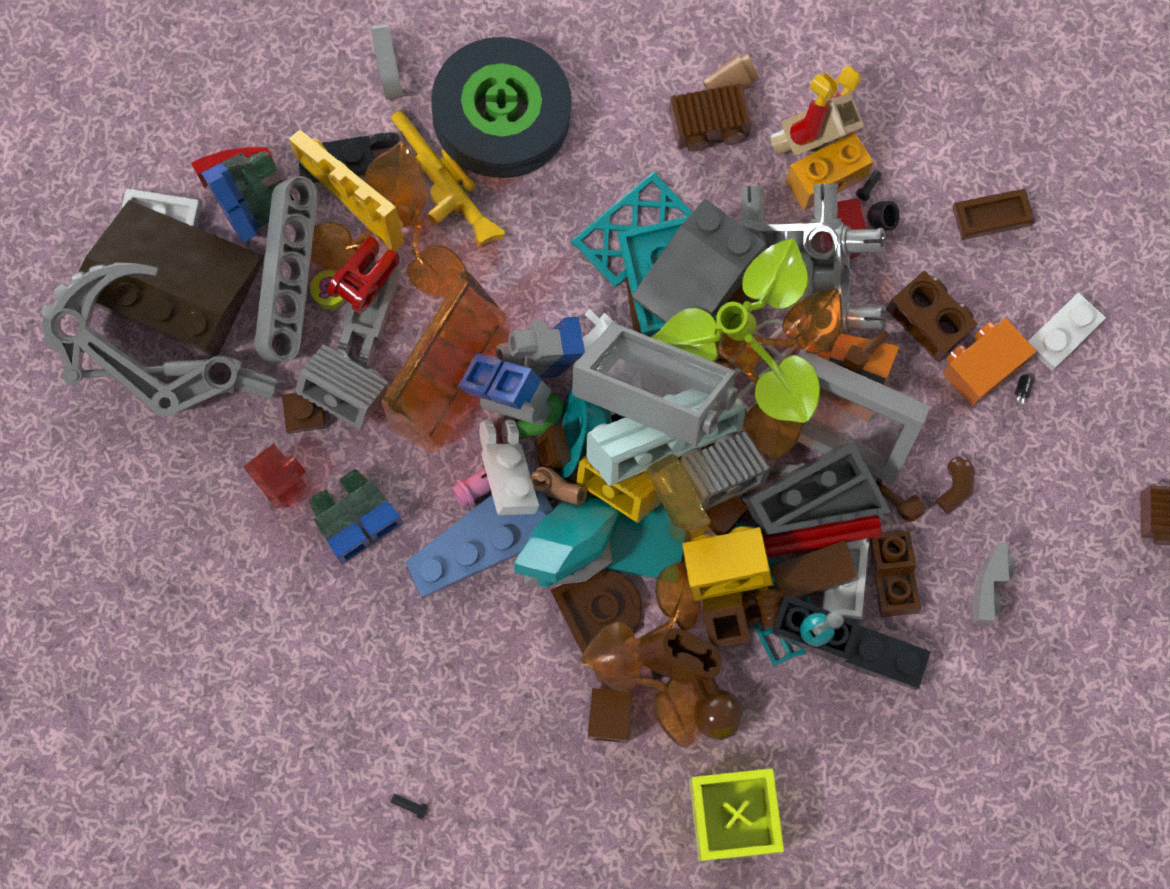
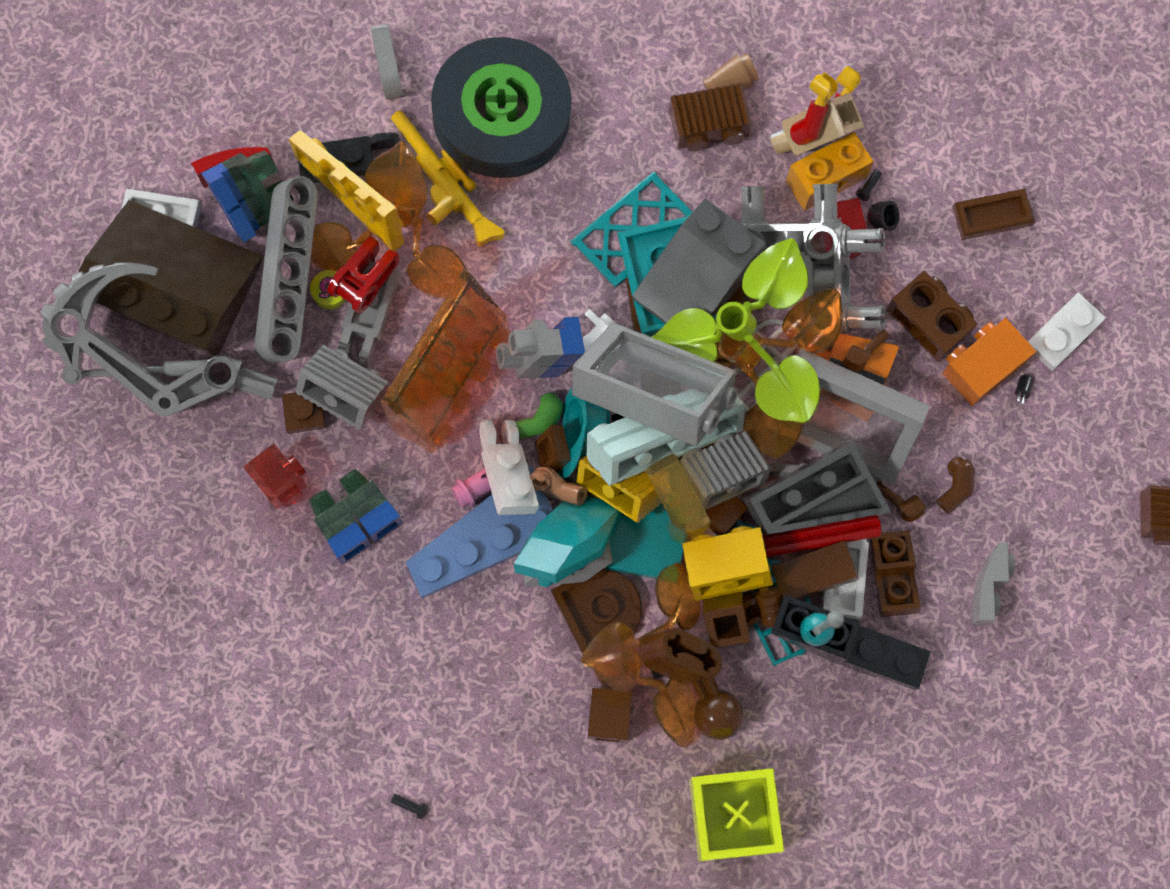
(507, 389): blue hips -> none

